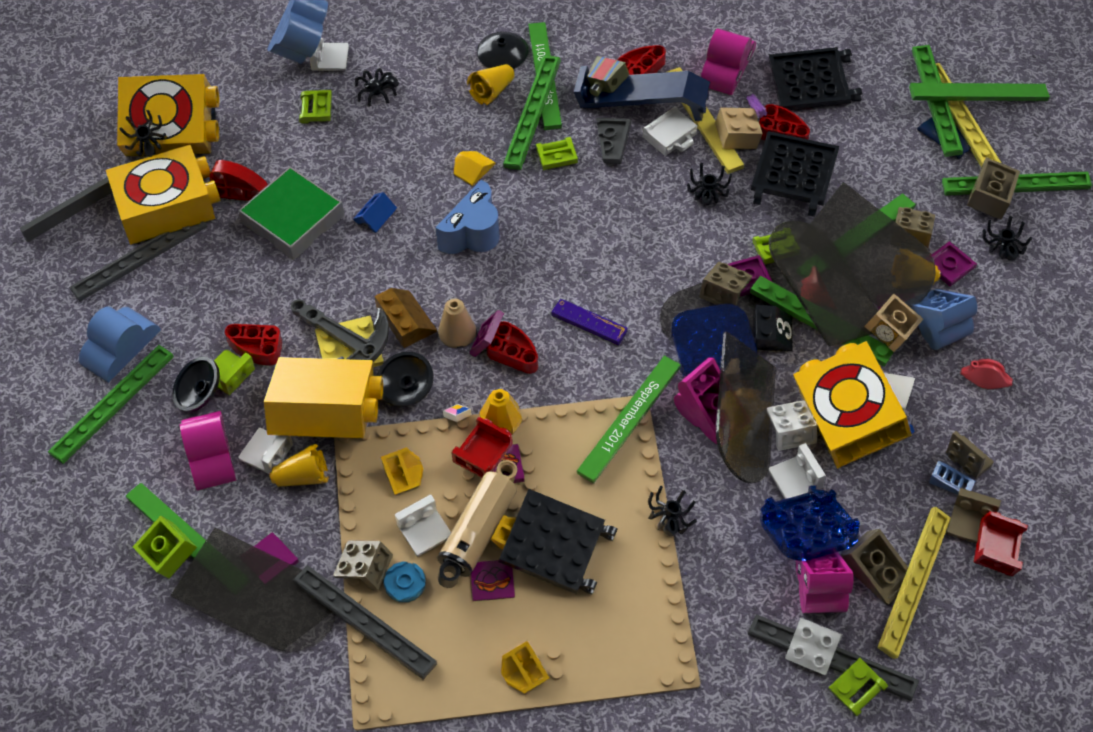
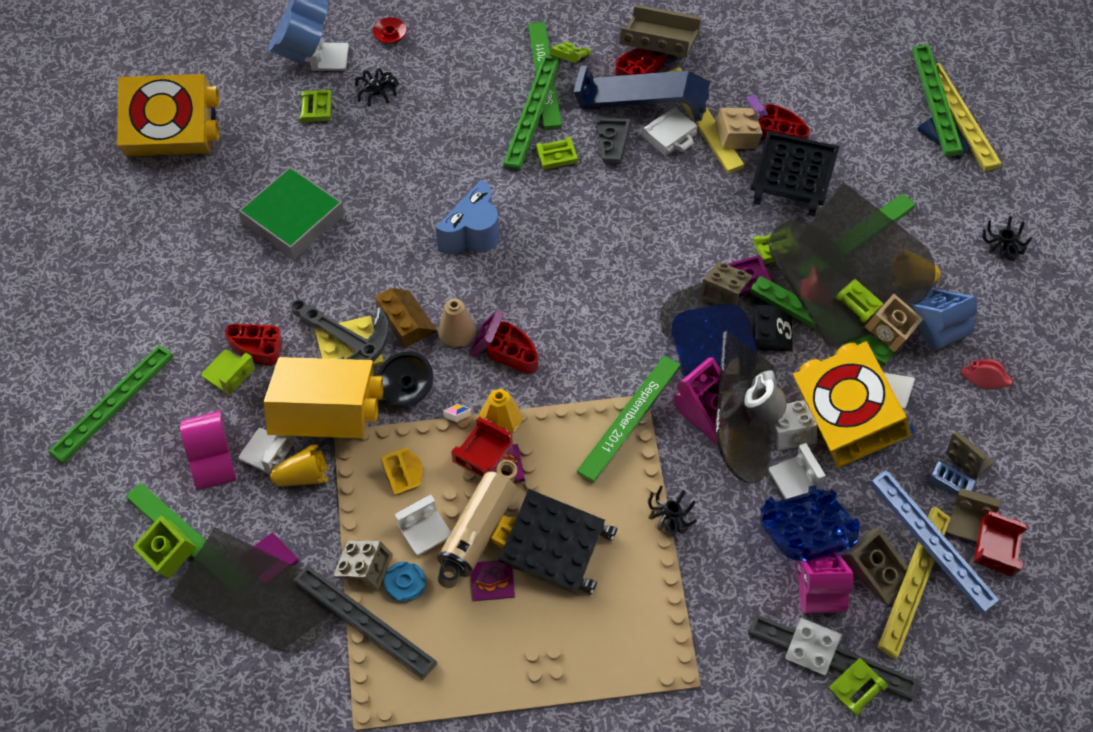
(67, 209): dark grey tile -> none
(115, 340): medium blue brick -> none
(132, 261): dark grey tile -> none
(145, 134): black animal -> none
(163, 193): yellow brick -> none
(196, 384): black dish -> none
(236, 181): red beam -> none
(376, 211): blue panel -> none
(389, 30): none -> red dish
(471, 166): yellow slope -> none
(489, 83): yellow cone -> none
(502, 49): black dish -> none
(523, 668): yellow slope -> none
(569, 52): none -> lime plate
(589, 321): dark purple tile -> none
(606, 75): olive torso -> none
(661, 31): none -> dark tan panel
(708, 185): black animal -> none
(727, 60): dark pink brick -> none
(772, 404): none -> light grey piece
(812, 78): black plate -> none
(859, 300): none -> lime plate
(917, 223): dark tan bracket -> none
(934, 542): none -> medium blue plate
(952, 263): magenta tile -> none
(978, 92): bright green tile -> none
(993, 188): dark tan slope -> none
(1025, 183): bright green tile -> none

